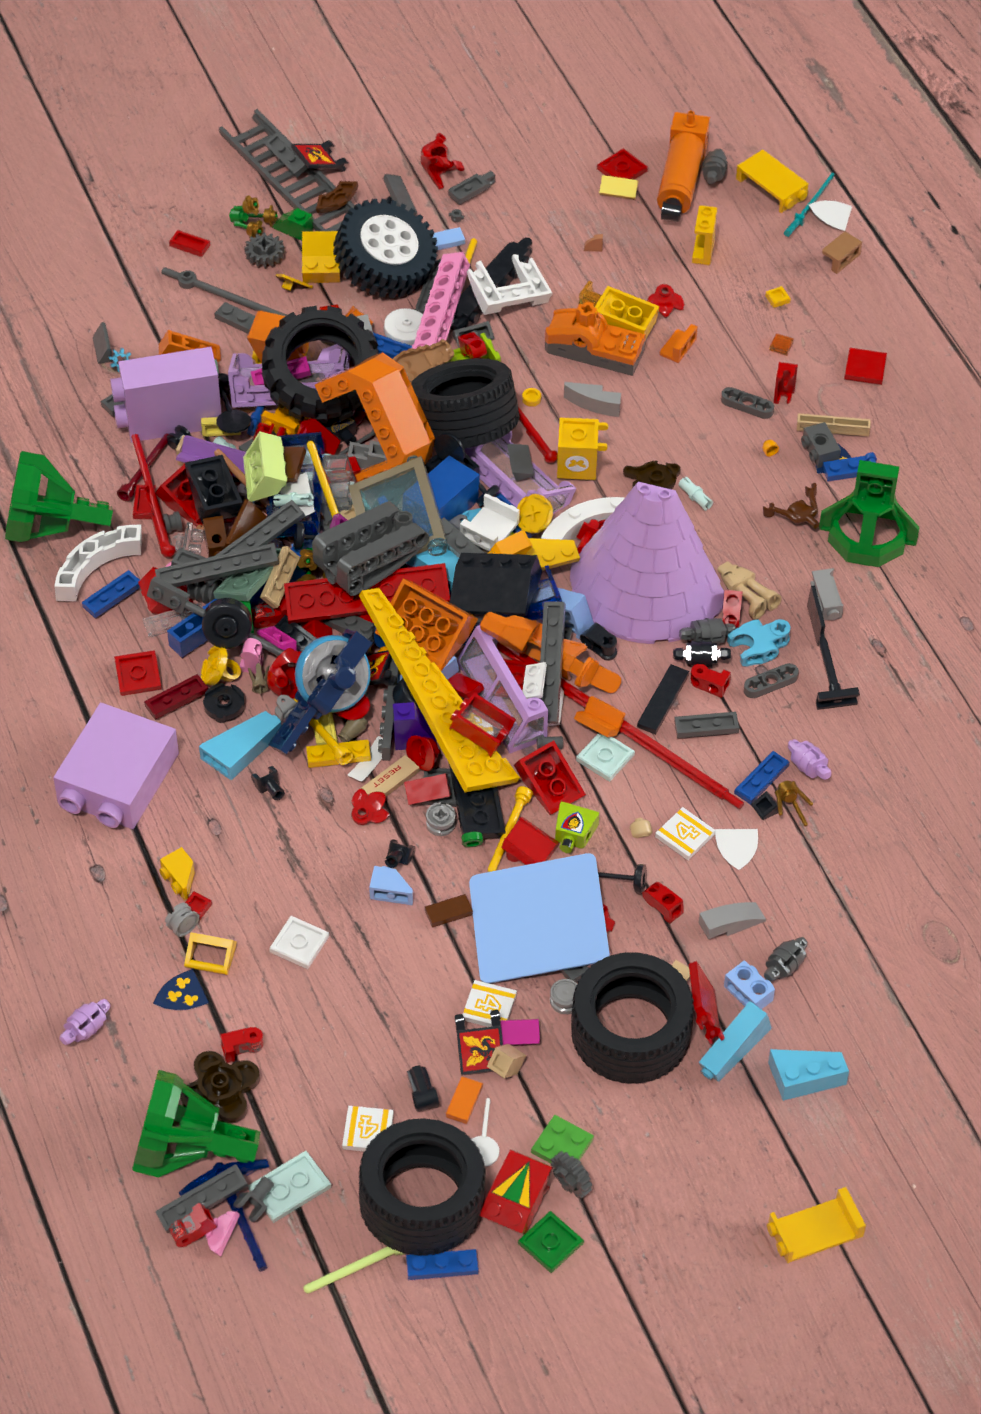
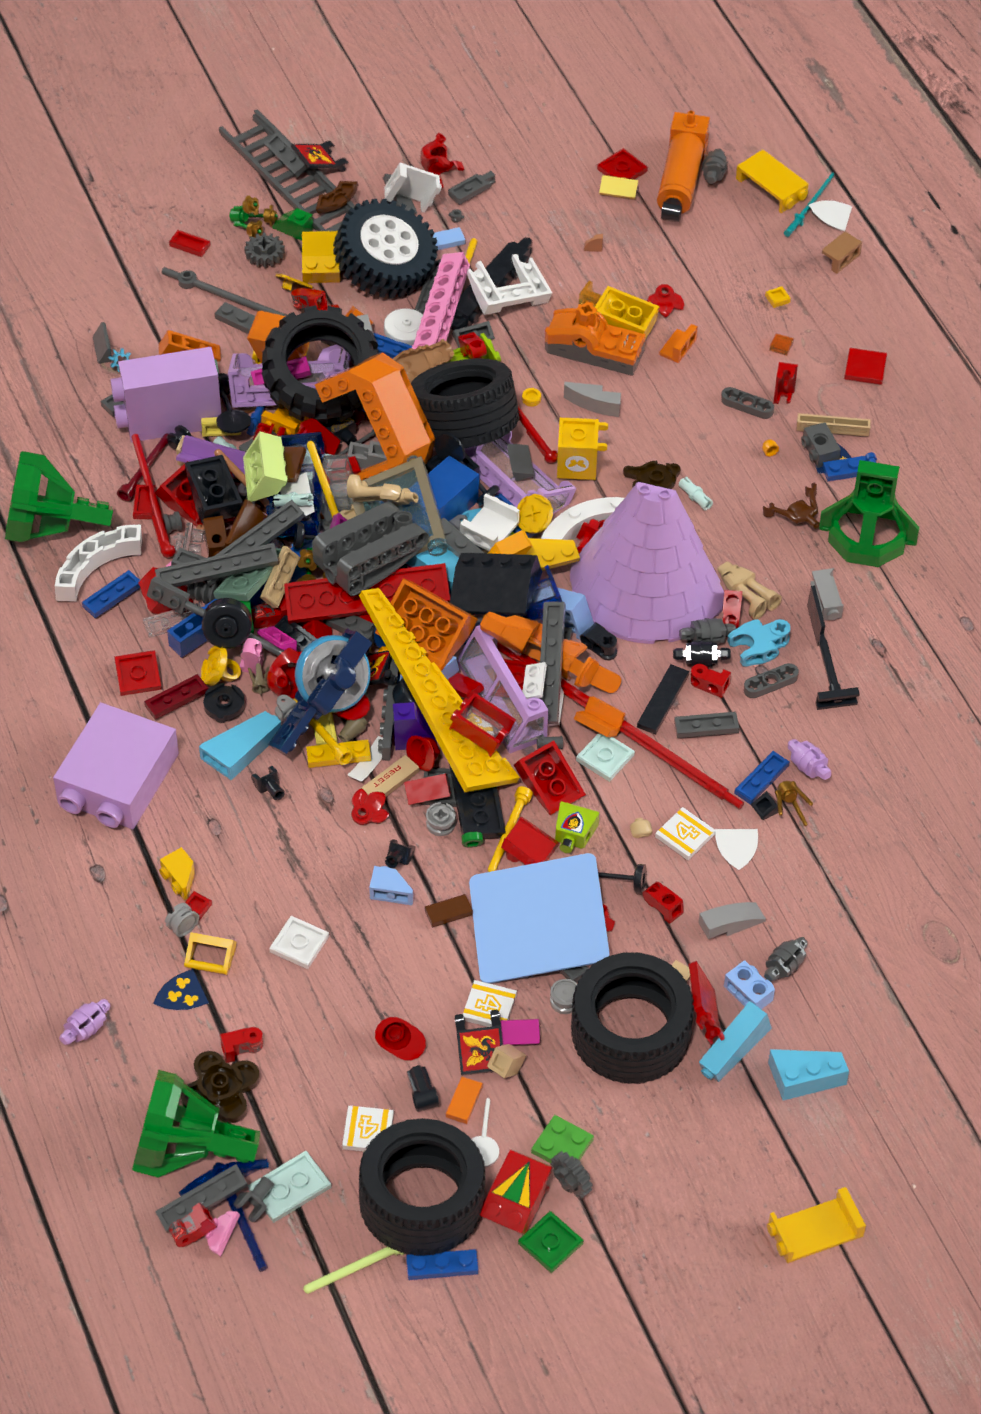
(308, 297): none -> red leg
(388, 492): none -> tan piece
(400, 1038): none -> red piece
(413, 184): none -> white panel
(705, 235): yellow panel -> none

